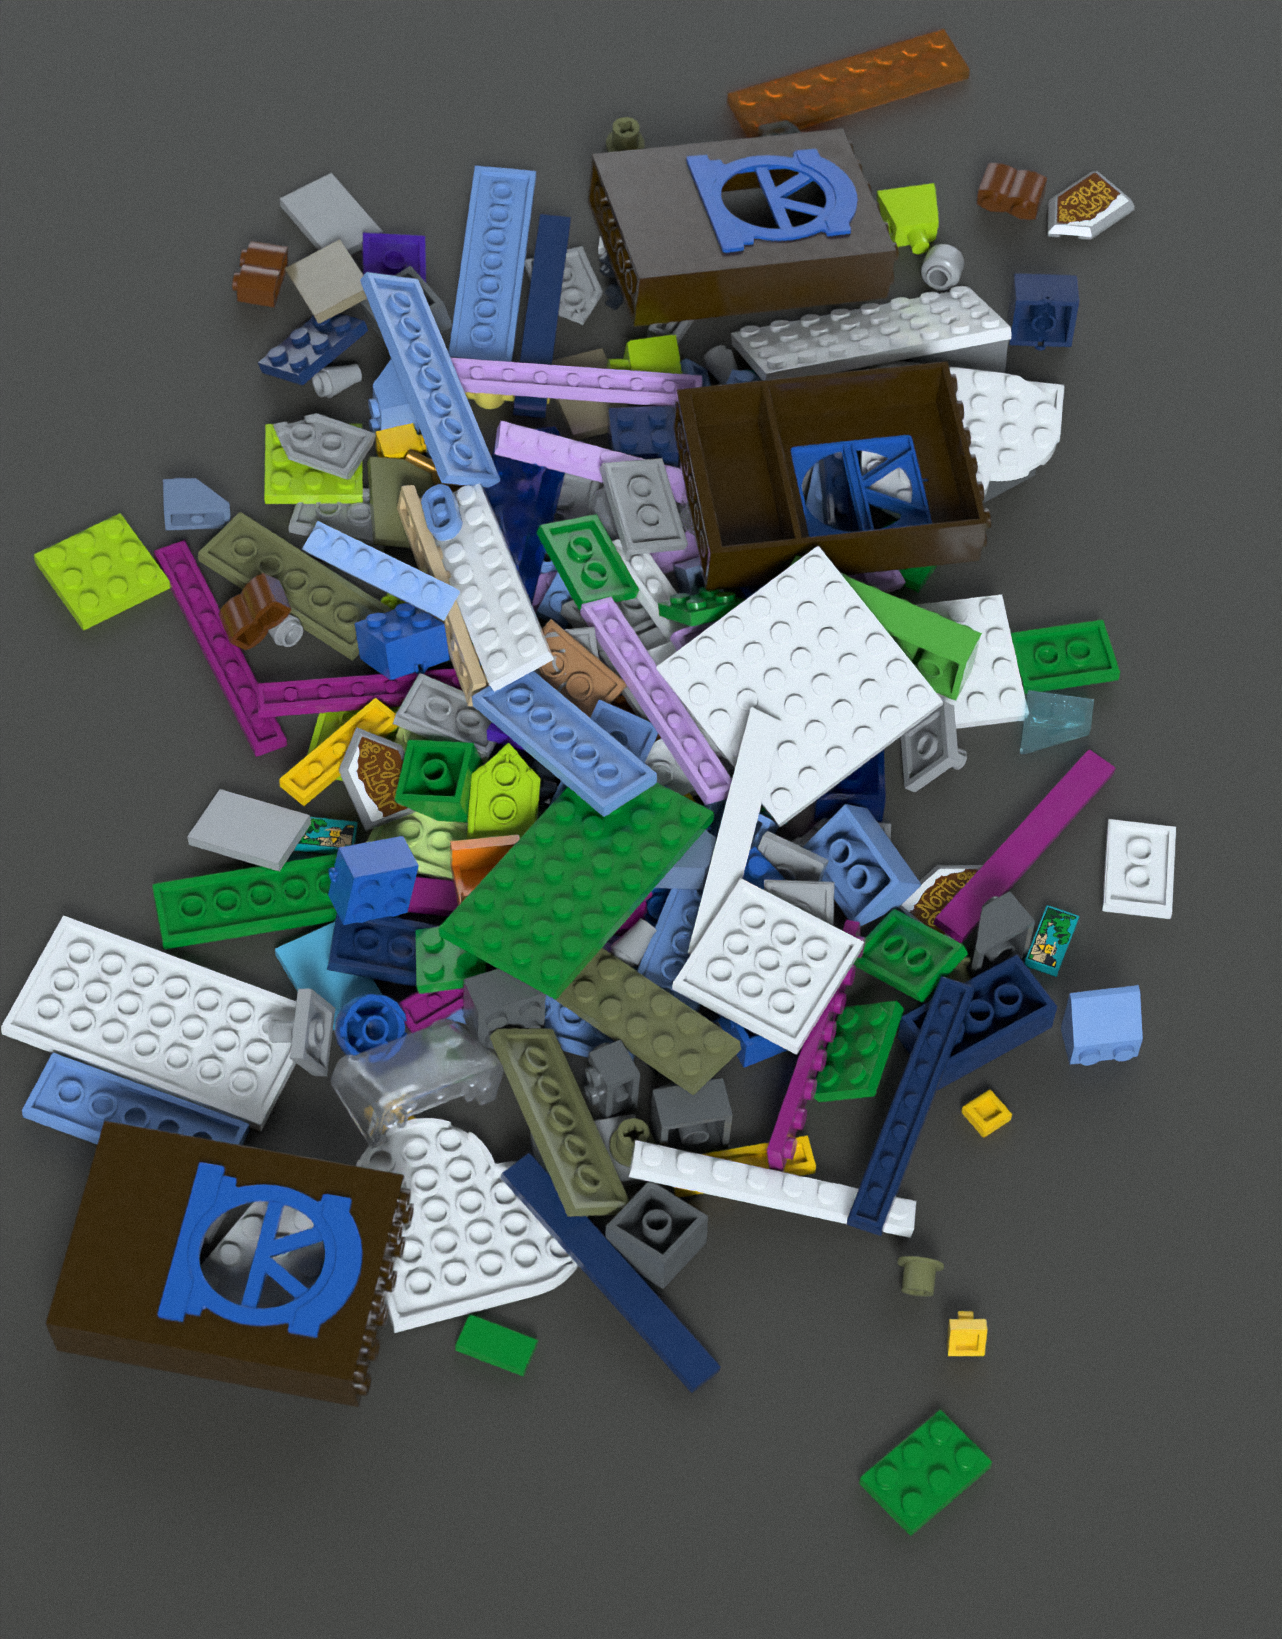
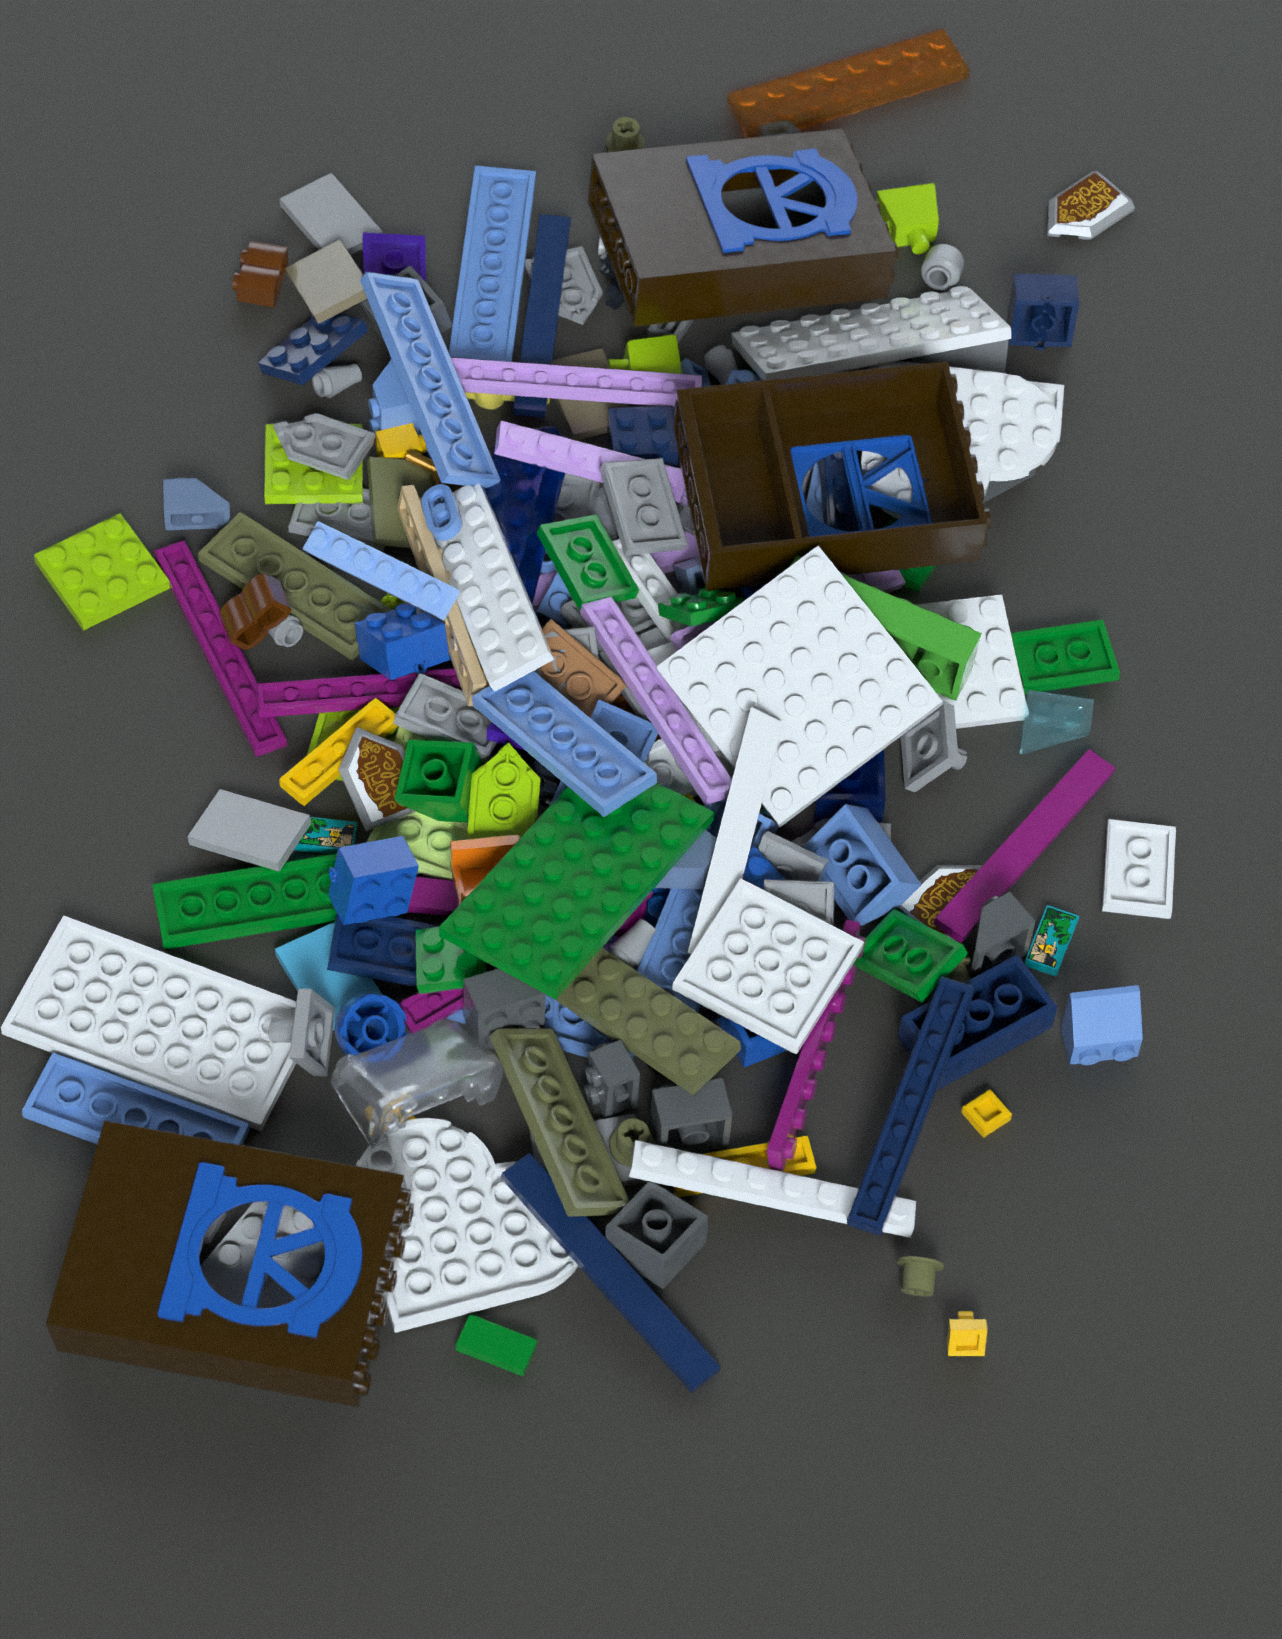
(858, 1051): green plate -> none
(925, 1472): green plate -> none
(1011, 191): reddish brown brick -> none

